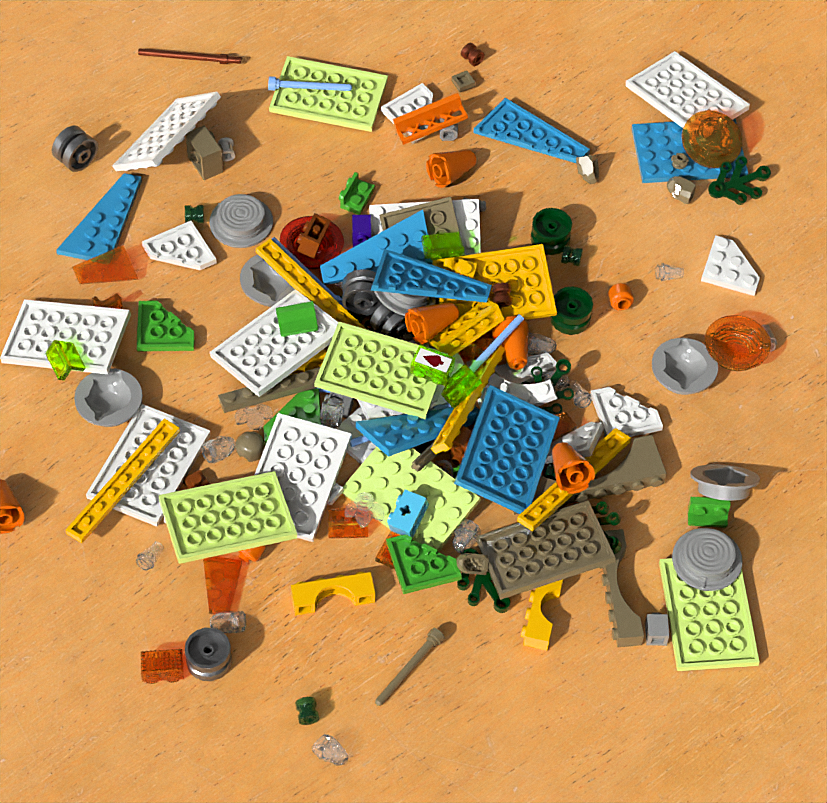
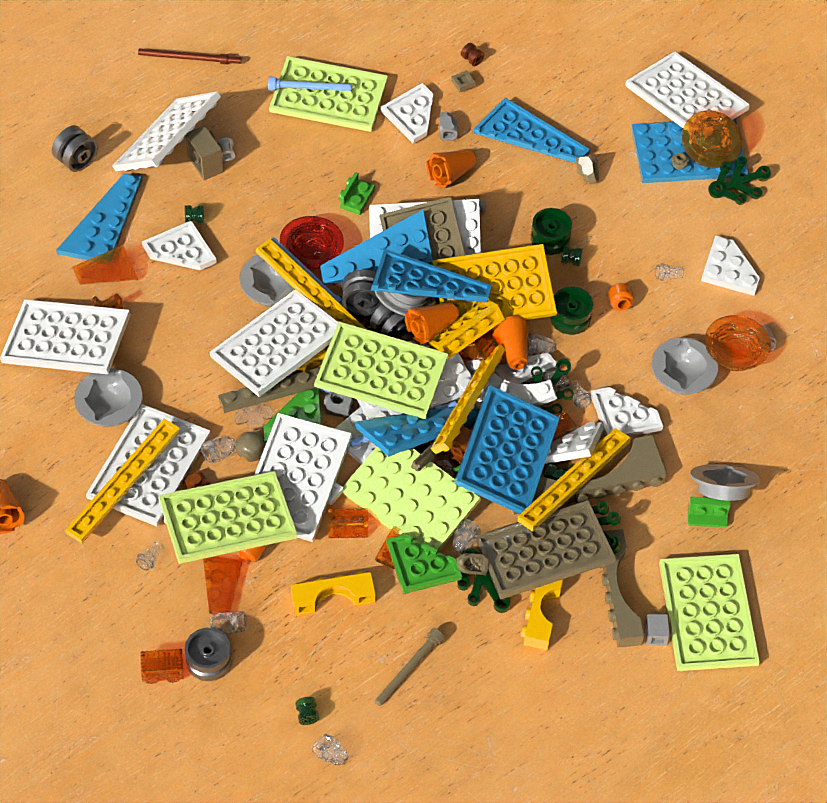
(64, 358): clear neon green panel -> none
(161, 329): bright green plate -> none
(241, 221): light grey piece -> none
(297, 319): bright green panel -> none
(313, 235): dark orange brick -> none
(332, 412): clear rock -> none
(360, 229): dark purple brick -> none
(363, 511): clear plate -> none
(409, 523): medium azure brick -> none
(427, 116): orange fence -> none
(432, 365): clear neon green brick -> none
(442, 245): clear neon green bracket -> none
(460, 386): clear neon green slope -> none
(462, 267): yellow plate -> none
(496, 343): light blue bar -> none
(501, 294): copper wheel -> none
(571, 469): orange cone -> none
(681, 189): dark tan rock -> none
(707, 559): light grey piece -> none

